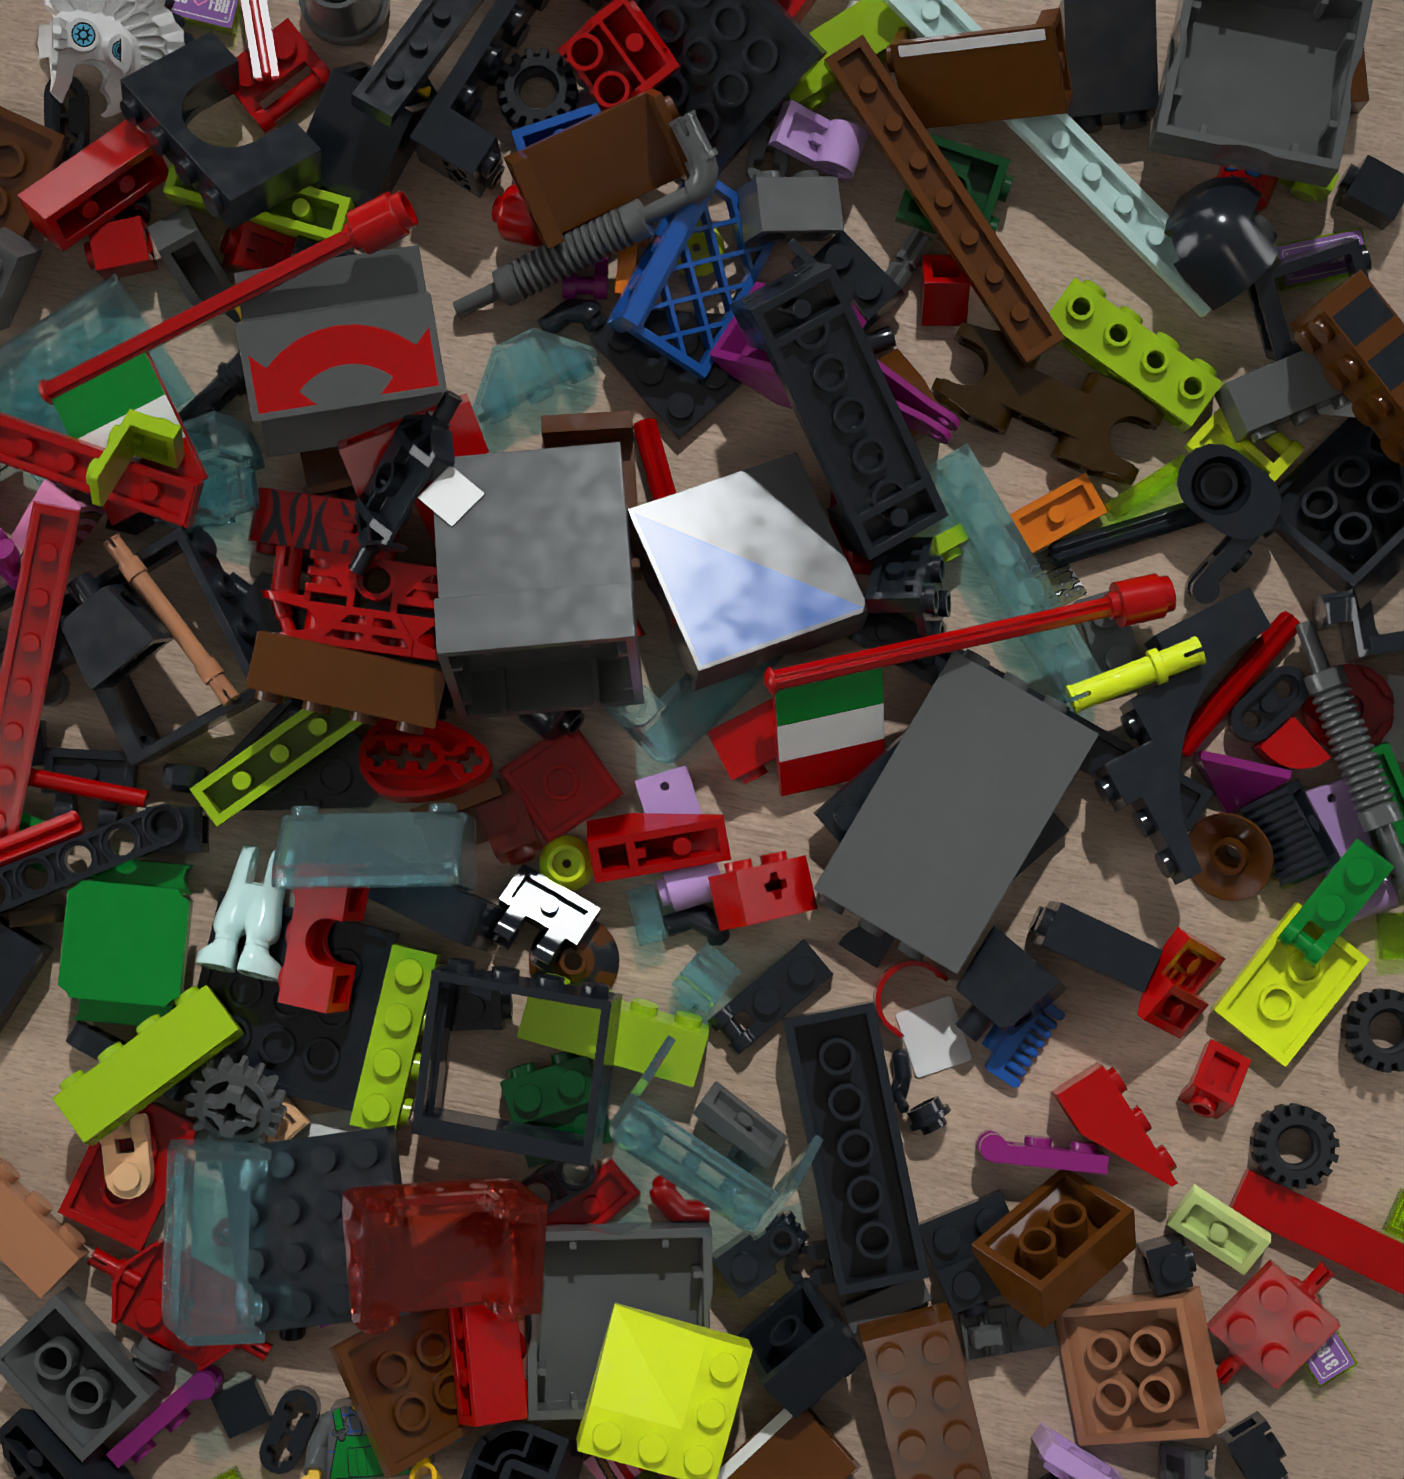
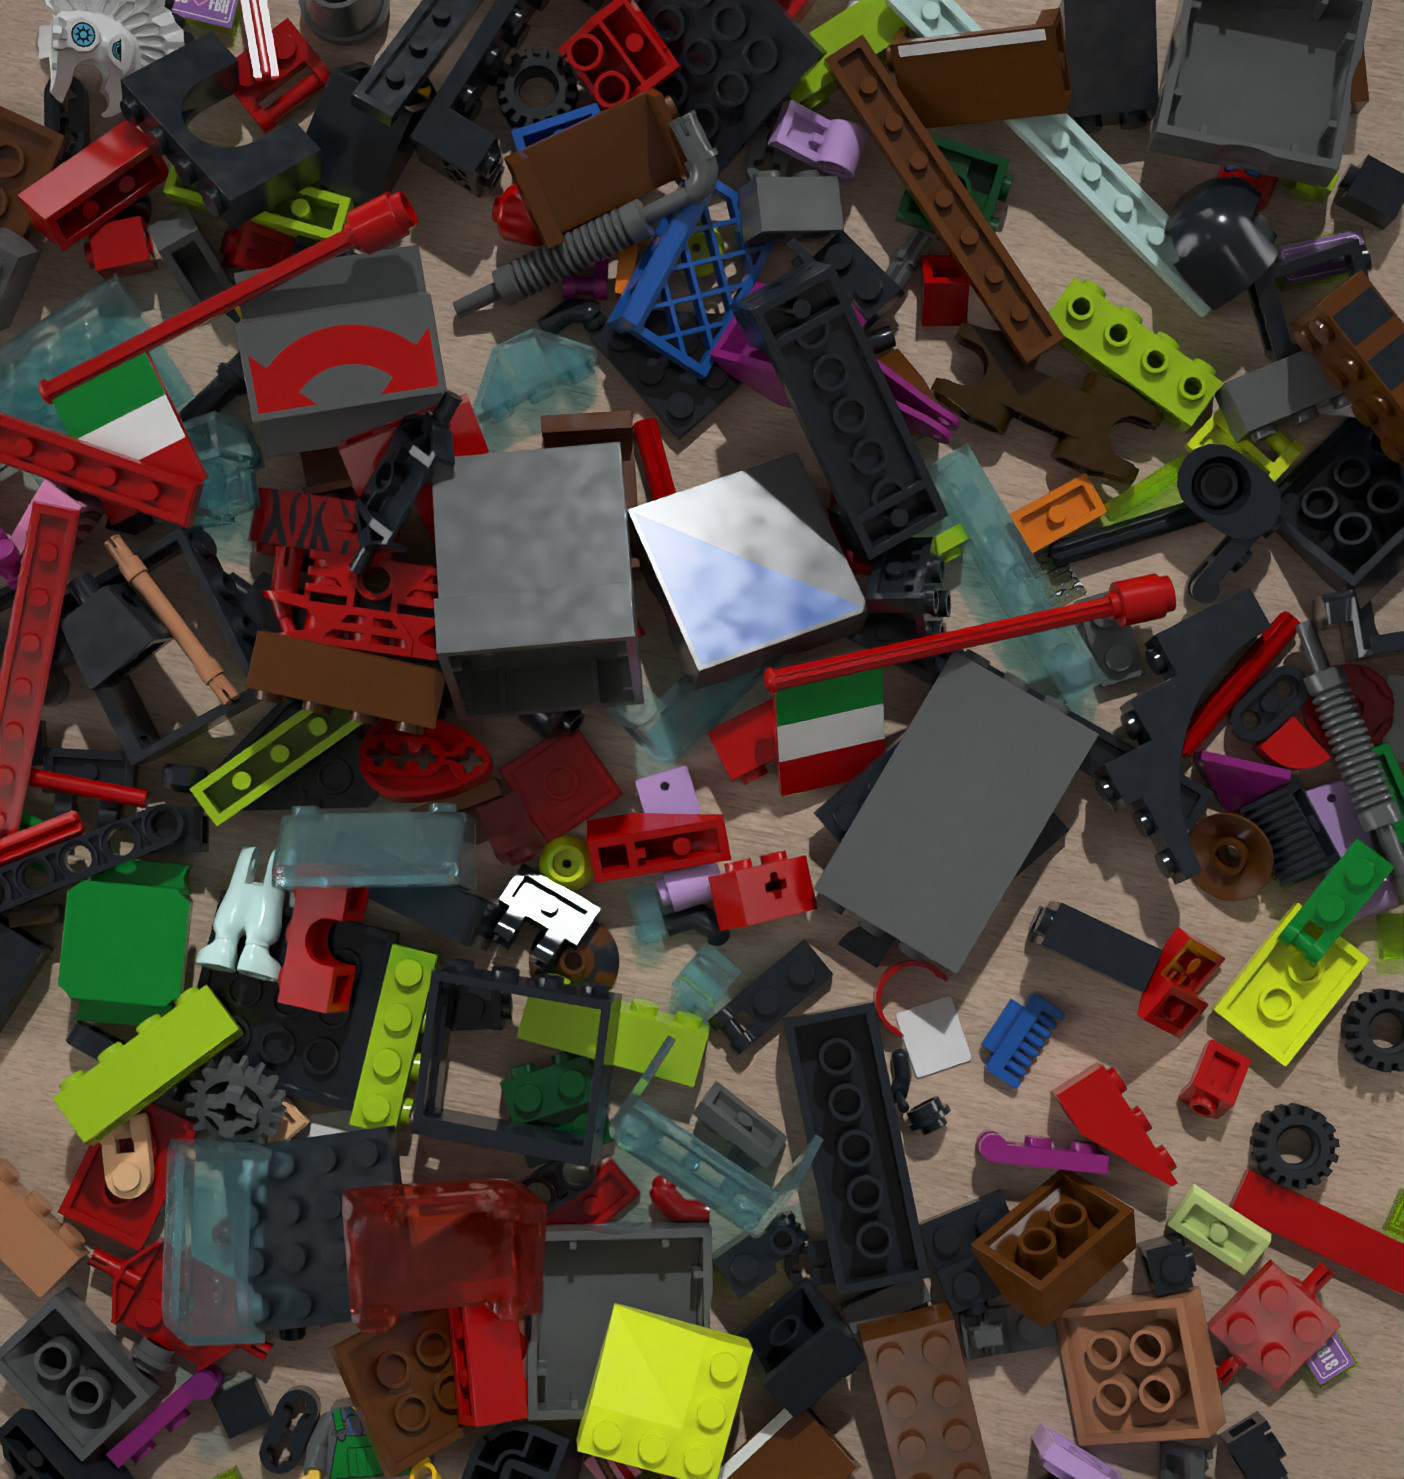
(138, 436): lime bracket -> none
(451, 495): white sticker -> none
(1004, 987): black torso -> none
(1154, 667): neon yellow pin -> none

